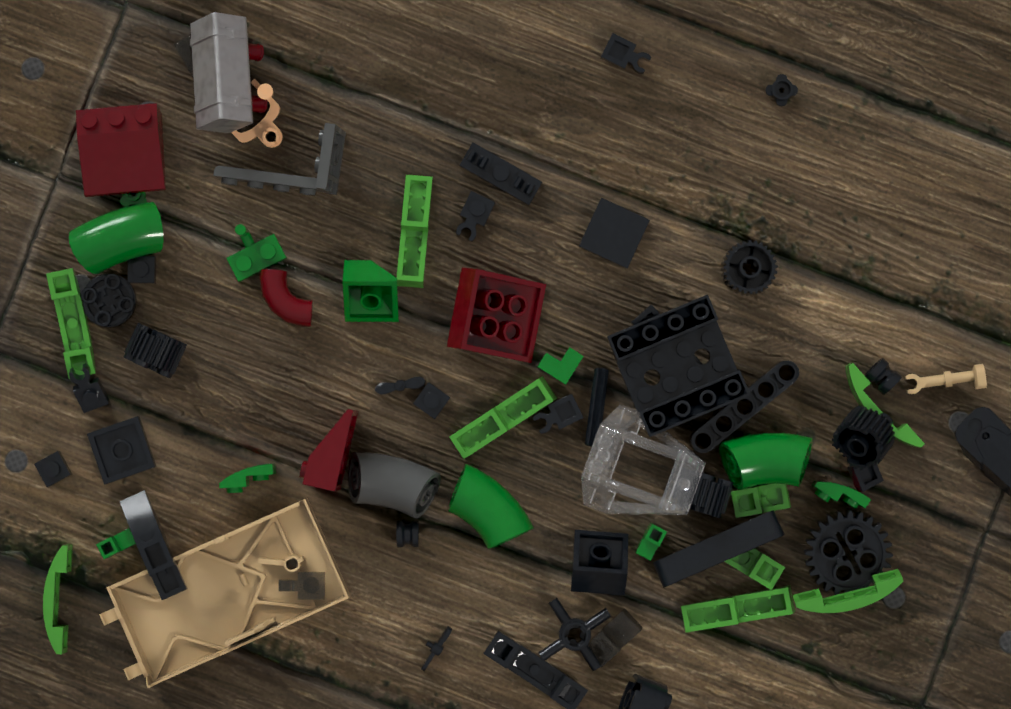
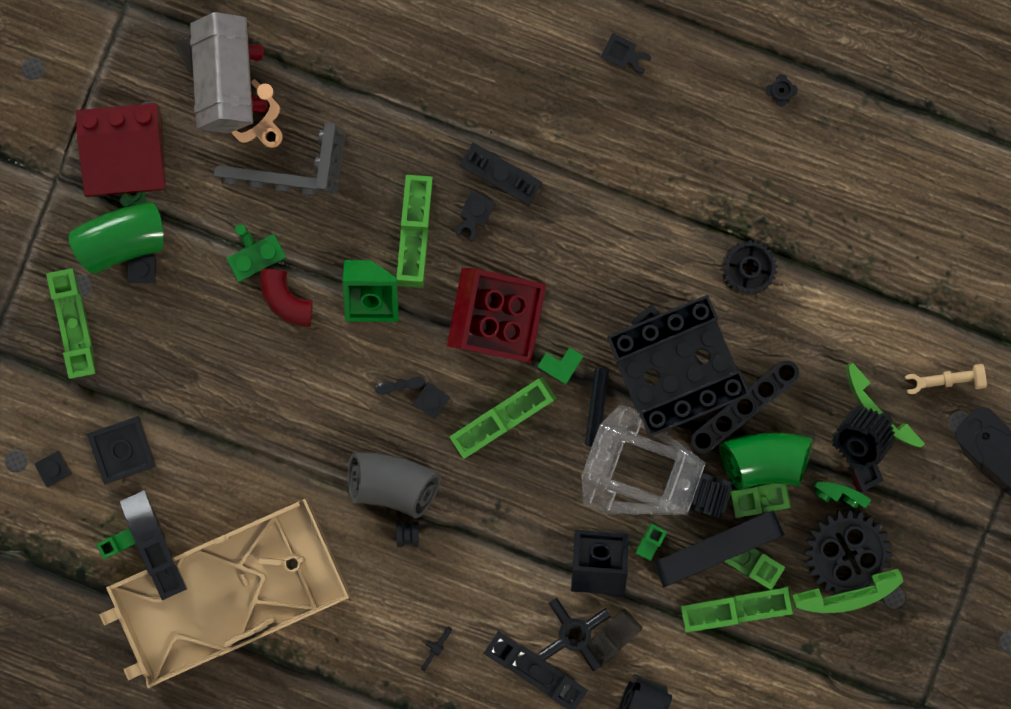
(56, 633): bright green slope -> none
(88, 392): black plate -> none
(109, 300): black tile -> none
(154, 350): black brick -> none
(240, 479): green slope -> none
(309, 585): clear smoke plate -> none
(329, 460): dark red slope -> none
(488, 508): green brick -> none
(562, 413): black plate -> none
(614, 233): black tile -> none
(878, 371): black wheel -> none

